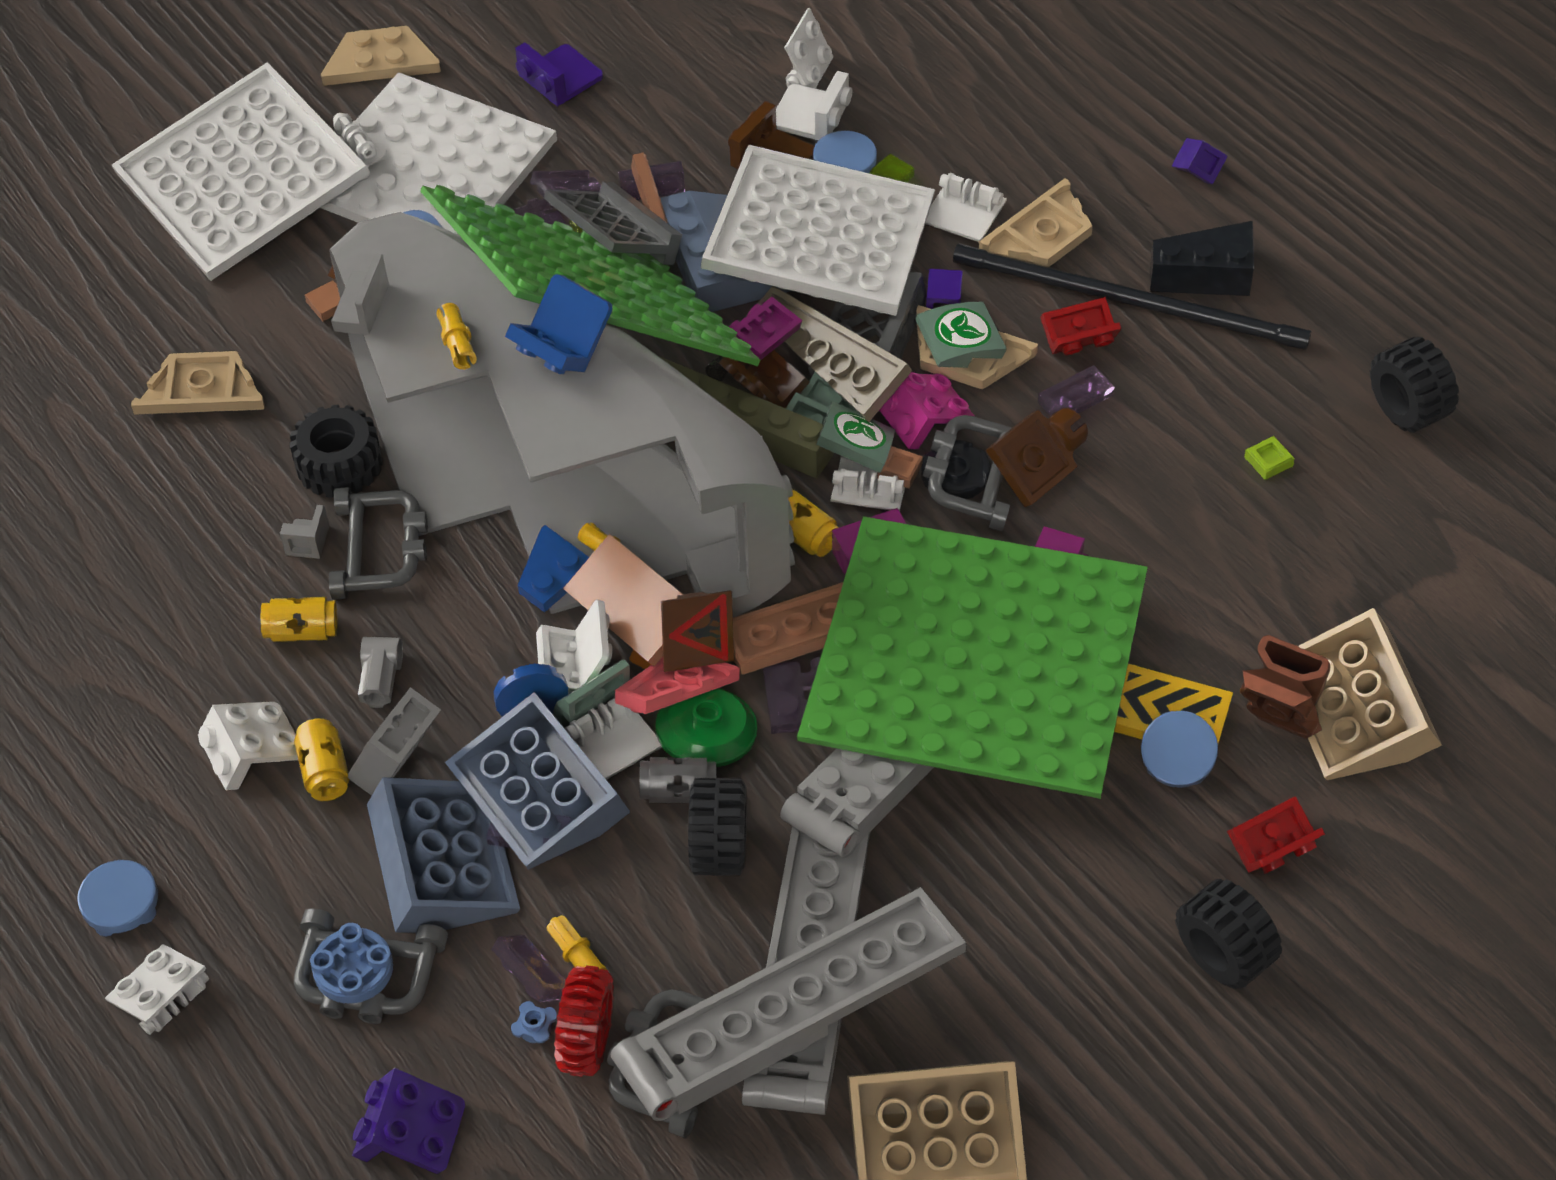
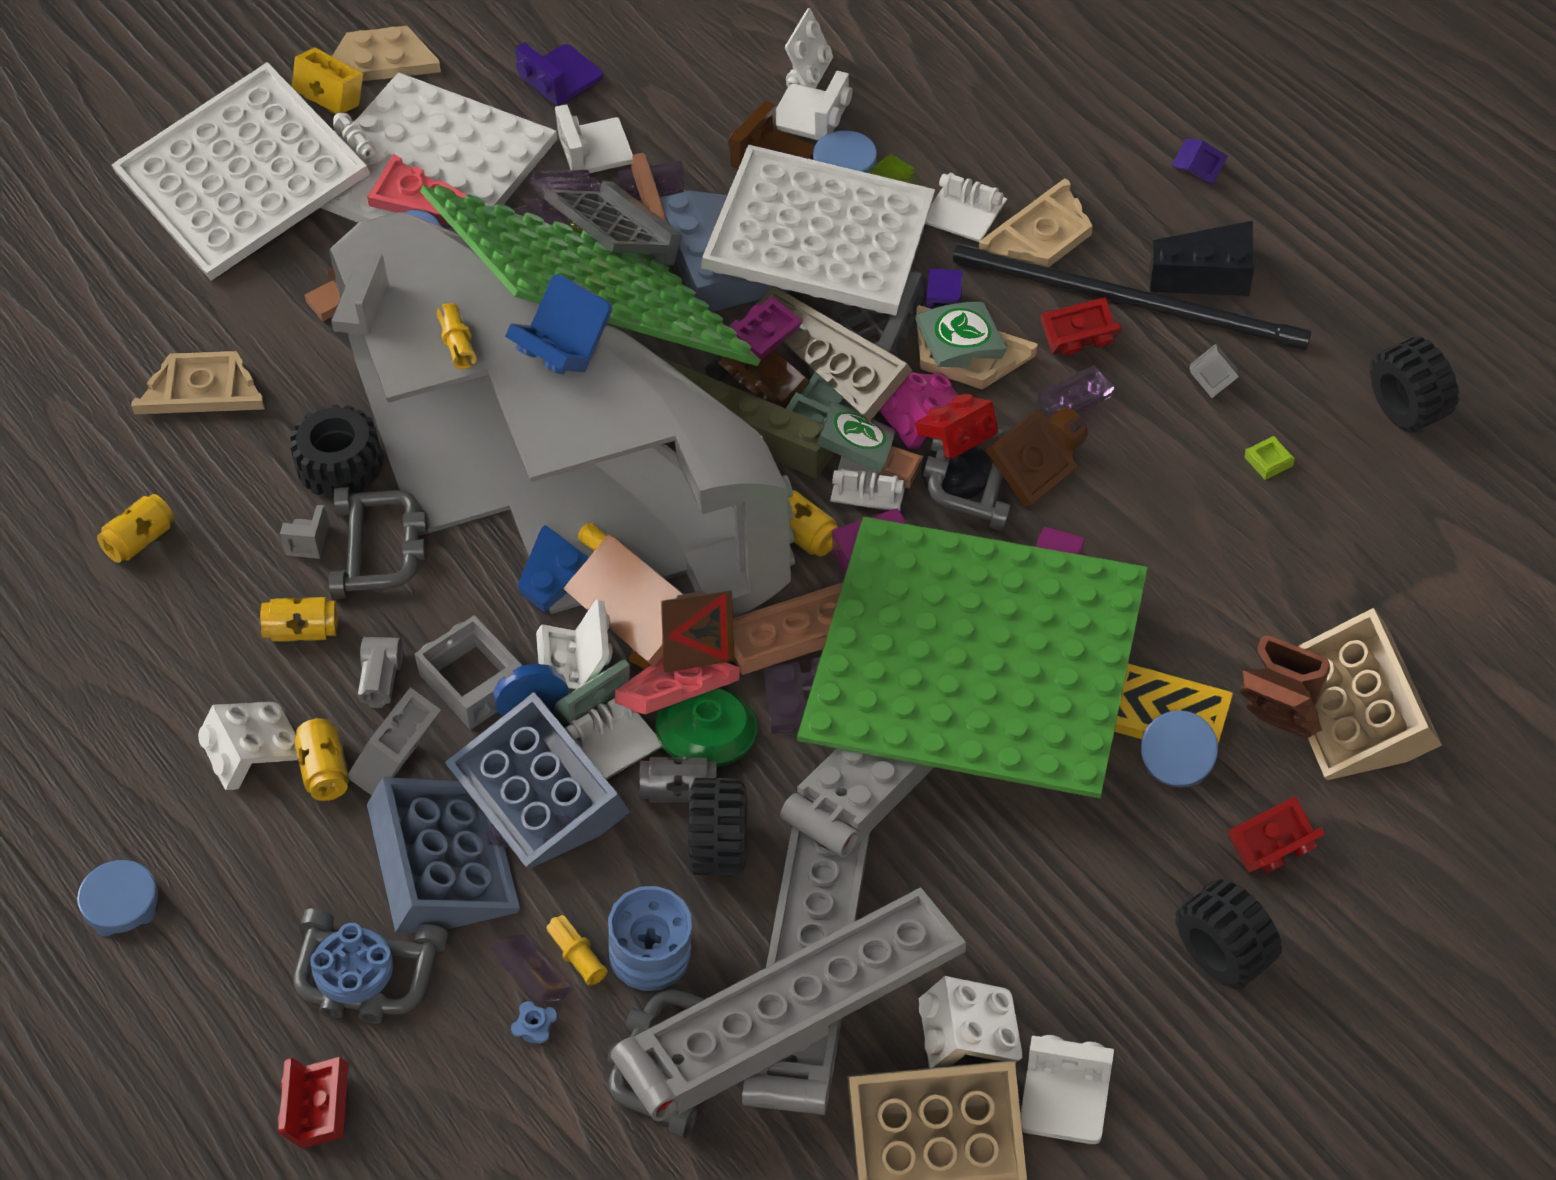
(135, 528): none -> yellow piece
(156, 984): white hinge -> none
(313, 1101): none -> red bracket
(327, 81): none -> yellow brick
(400, 189): none -> coral wing
(409, 1121): dark purple bracket -> none
(463, 637): none -> light grey window
(584, 1021): red gear -> none
(592, 145): none -> white bracket
(646, 919): none -> medium blue wheel
(960, 424): none -> red bracket
(968, 1020): none -> white bracket
(1066, 1089): none -> white bracket
(1214, 370): none -> light grey panel

